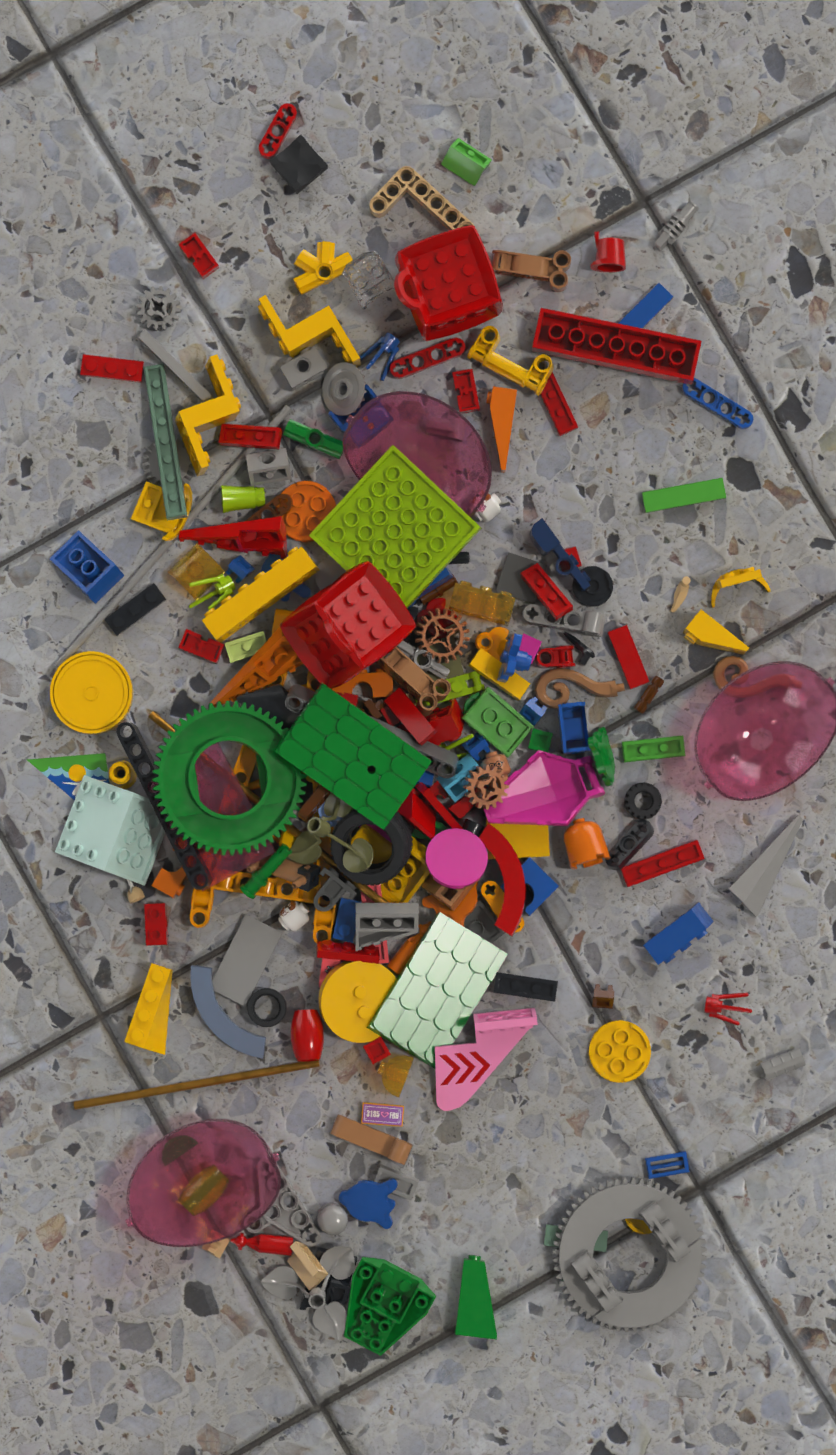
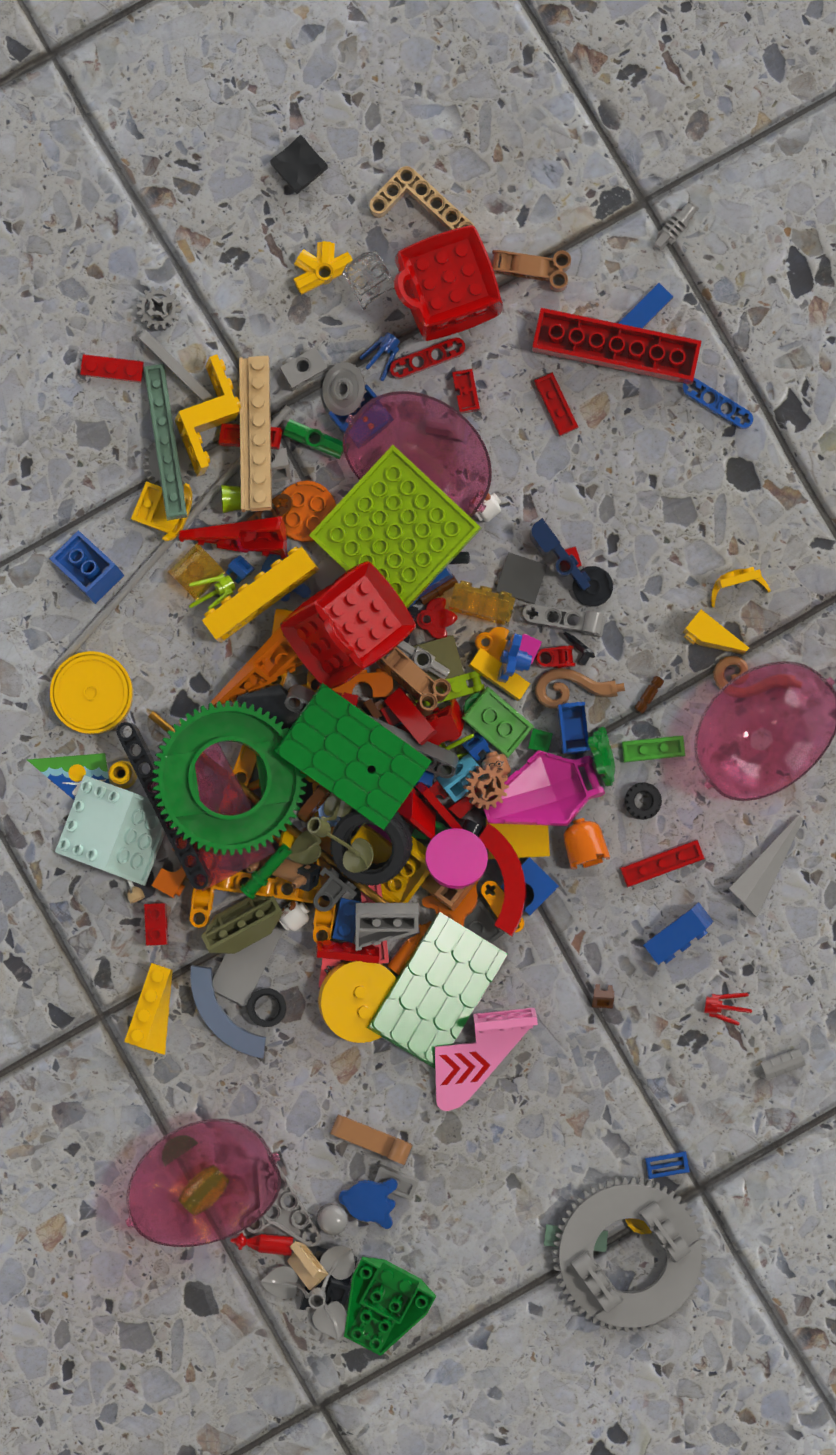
(135, 609): black plate -> none
(195, 1084): pearl gold piece -> none
(200, 254): red piece -> none
(201, 648): red piece -> none
(216, 1248): tan tile -> none
(242, 925): none -> olive wedge
(245, 646): yellowish green plate -> none
(255, 433): none -> tan plate
(276, 146): red beam -> none
(307, 1035): red piece -> none
(308, 332): yellow bracket -> none
(377, 1050): red tile -> none
(382, 1114): medium lavender tile -> none
(395, 1073): clear yellow brick -> none
(457, 627): nougat gear -> none
(466, 161): bright green panel -> none
(475, 1308): green slope -> none
(502, 411): orange slope -> none
(506, 367): yellow piece -> none
(525, 986): black plate -> none
(532, 711): blue tile -> none
(546, 591): red plate -> none
(609, 255): red hat -> none
(619, 1051): yellow tile -> none
(628, 657): red tile -> none
(644, 837): black beam -> none
(680, 593): tan bar -> none
(684, 495): bright green tile -> none

